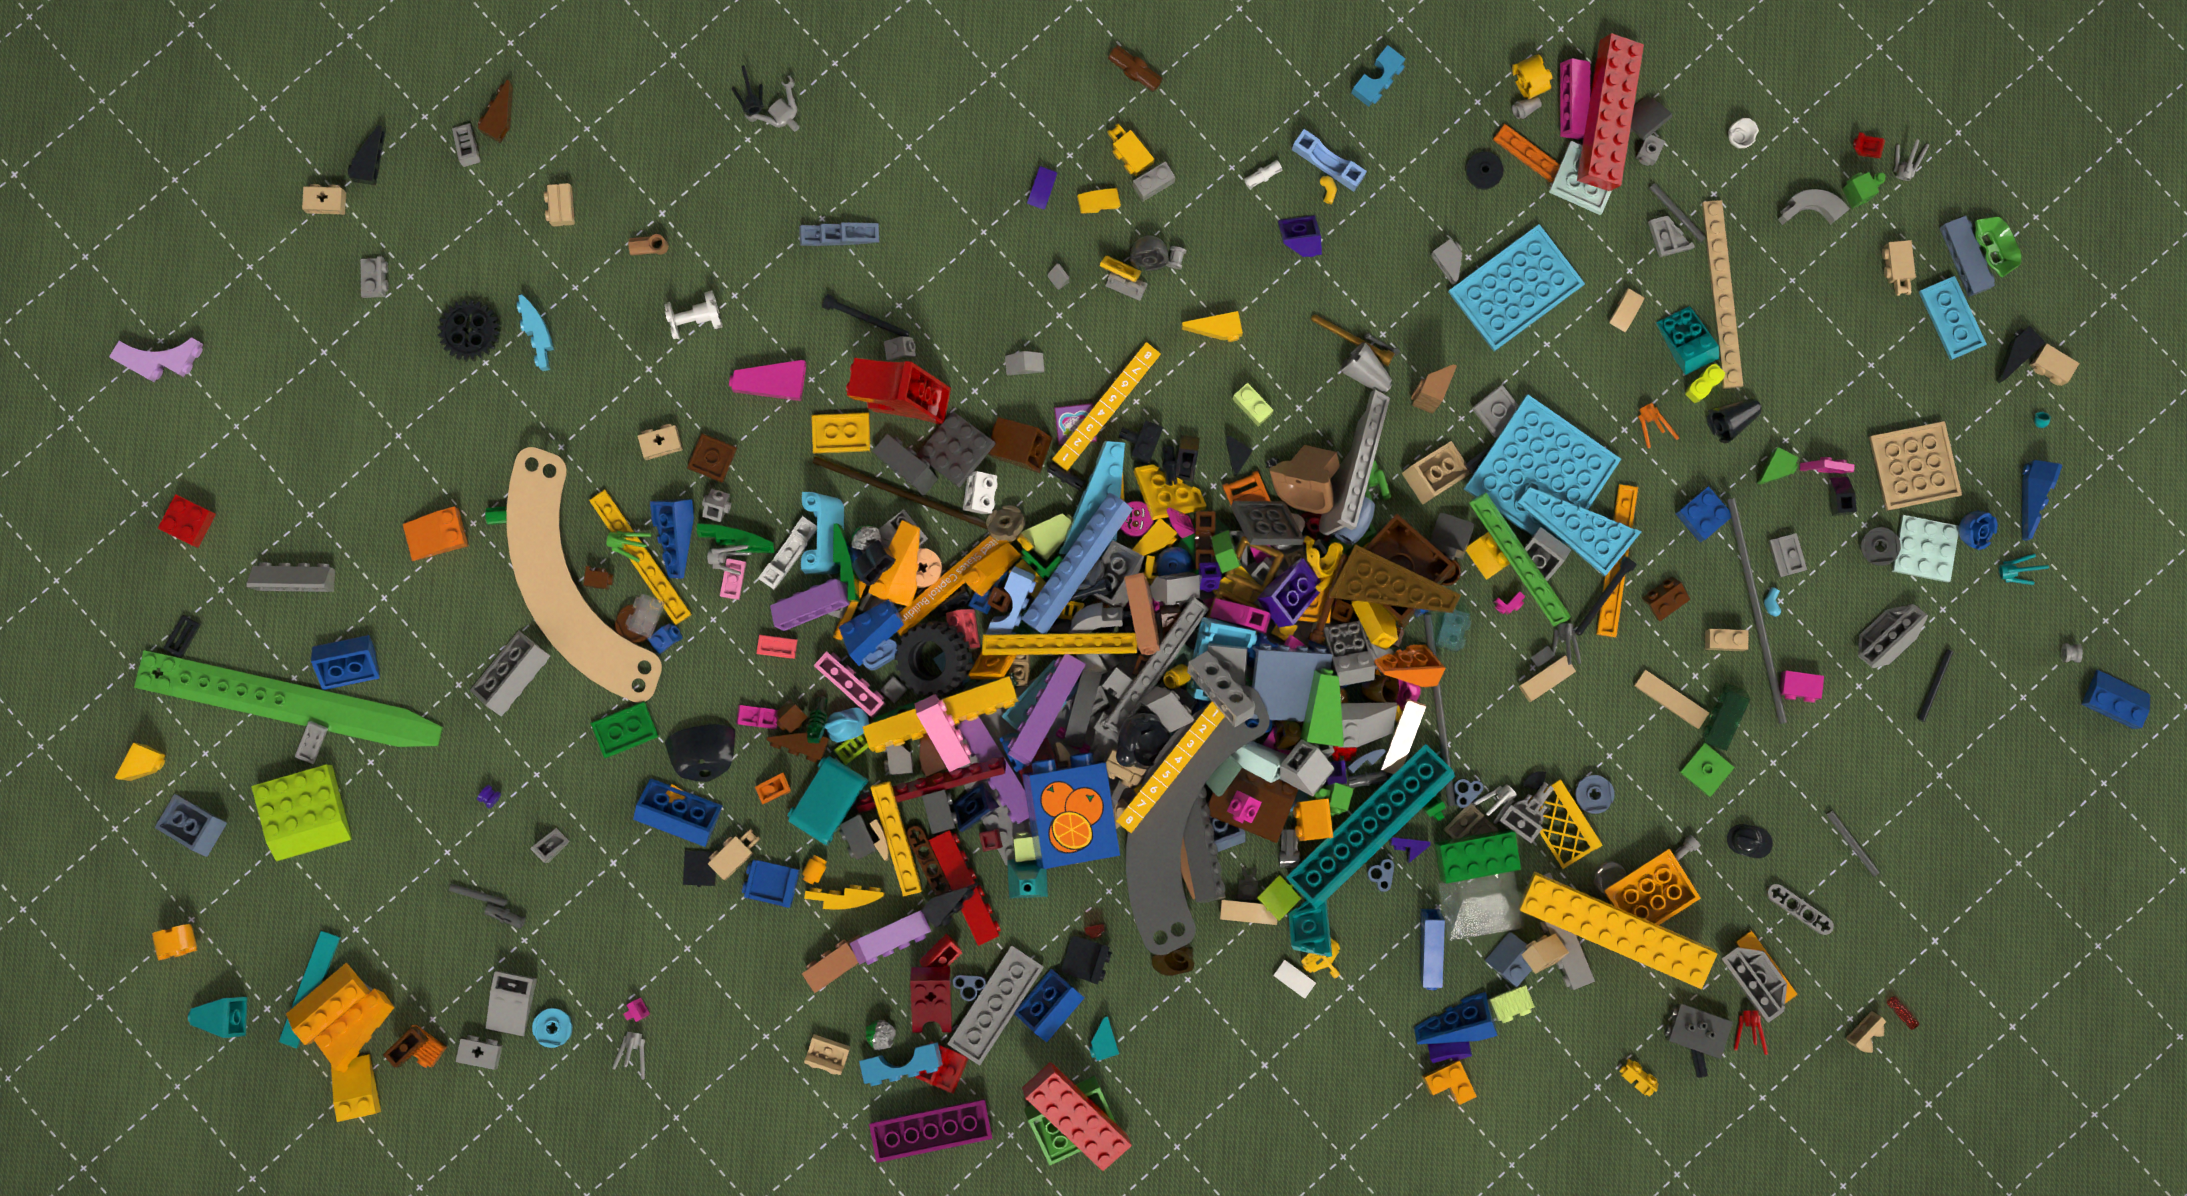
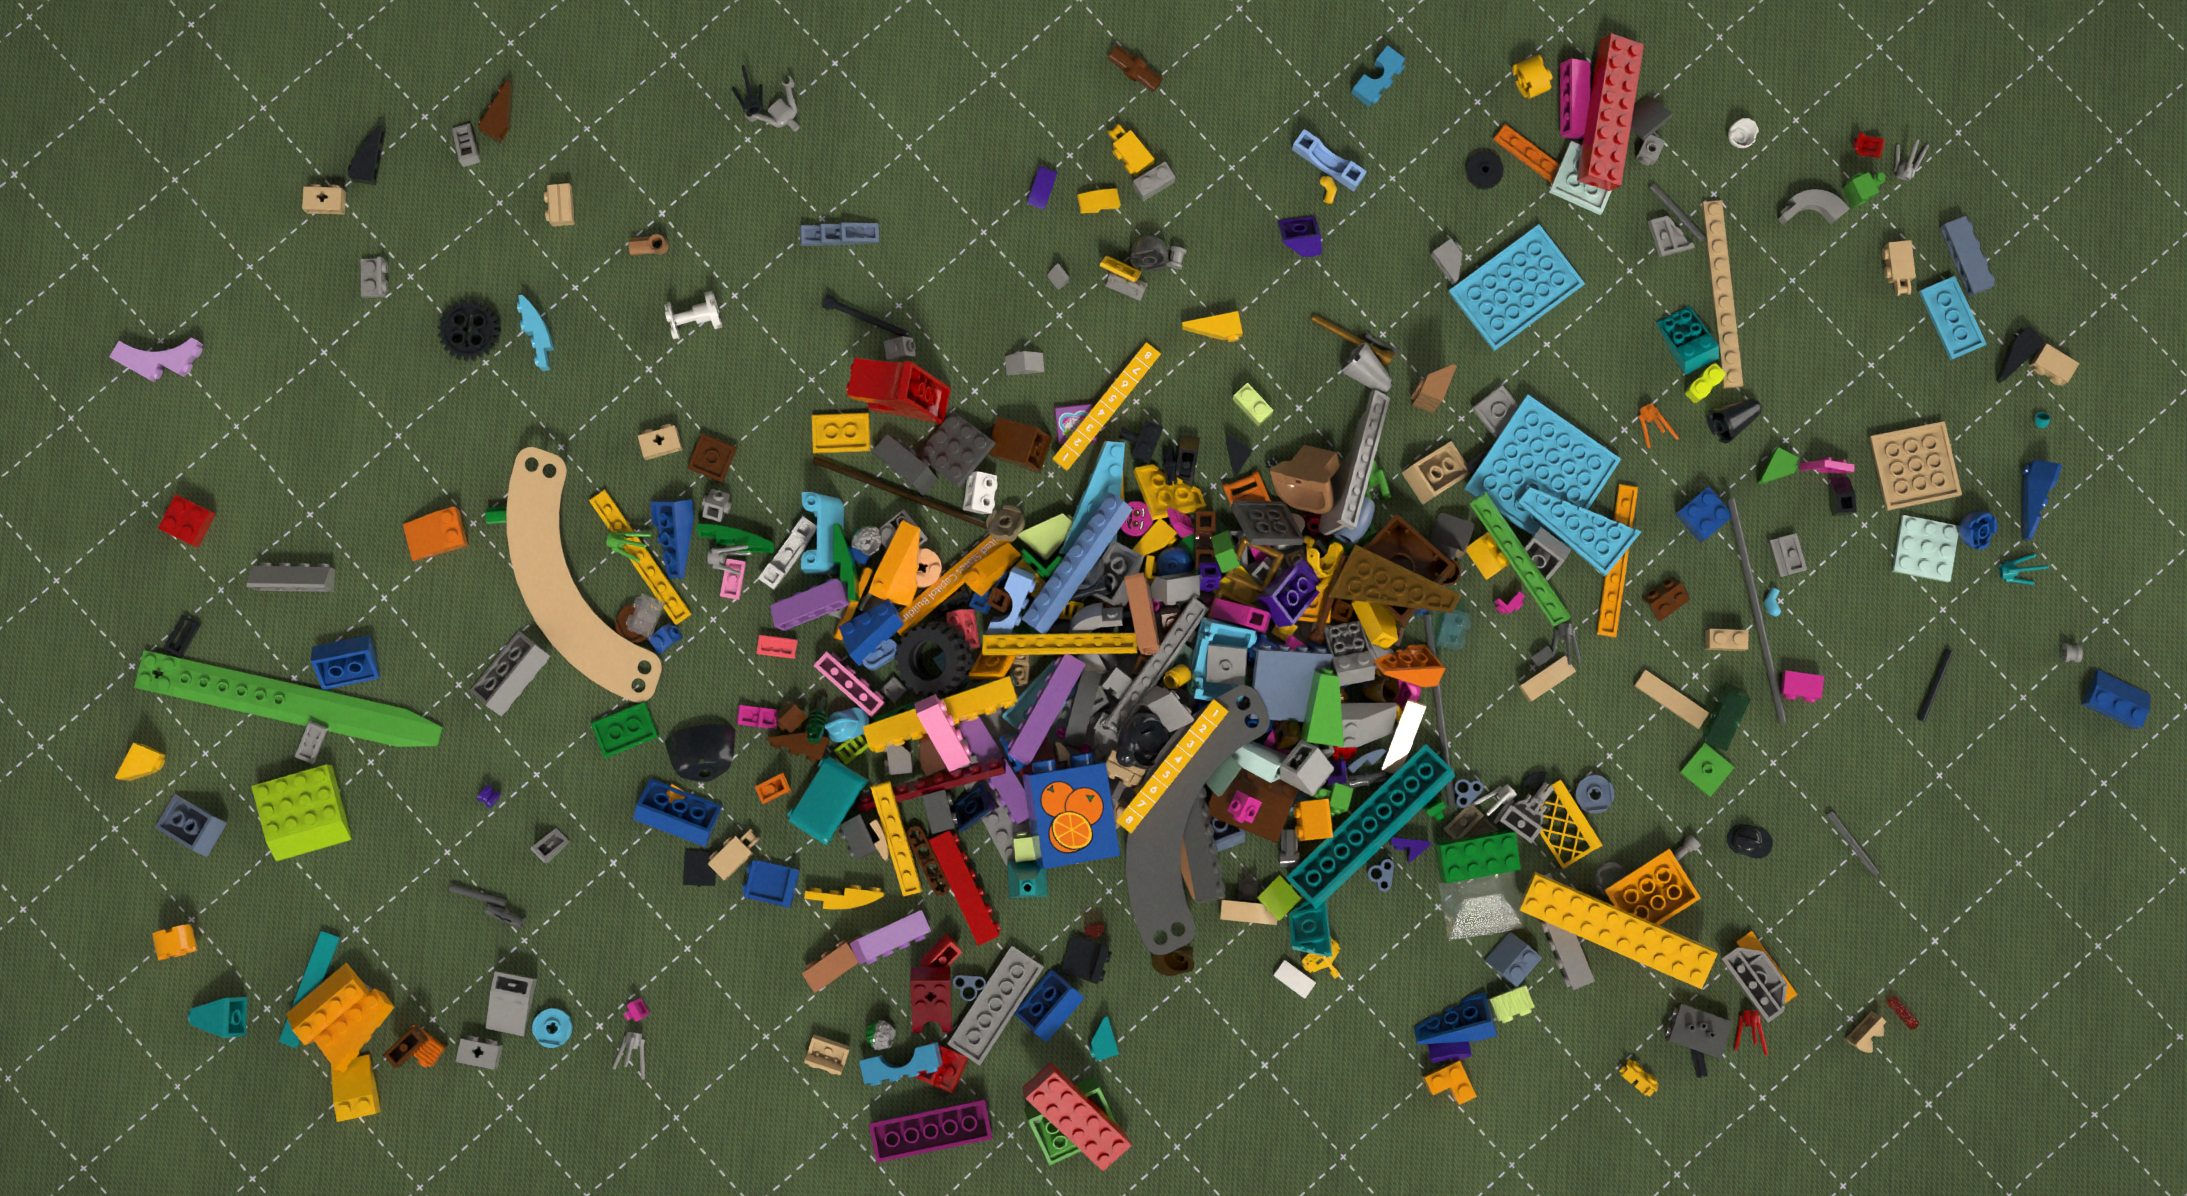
(598, 578): reddish brown brick -> none
(773, 380): dark pink slope -> none
(814, 869): light orange brick -> none
(873, 562): black brick -> none
(944, 906): black slope -> none
(990, 840): dark red tile -> none
(1026, 544): yellow tile -> none
(1066, 476): black pin -> none
(1235, 712): light grey brick -> none
(1263, 174): white pin -> none
(1432, 948): slope -> none
(1525, 107): light grey cone -> none
(1544, 952): tan brick -> none
(1626, 310): tan slope -> none
(1626, 566): black piece -> none
(1798, 911): light grey beam -> none
(1888, 538): dark grey plate -> none
(1890, 635): light grey wedge -> none
(2002, 243): bright green piece -> none

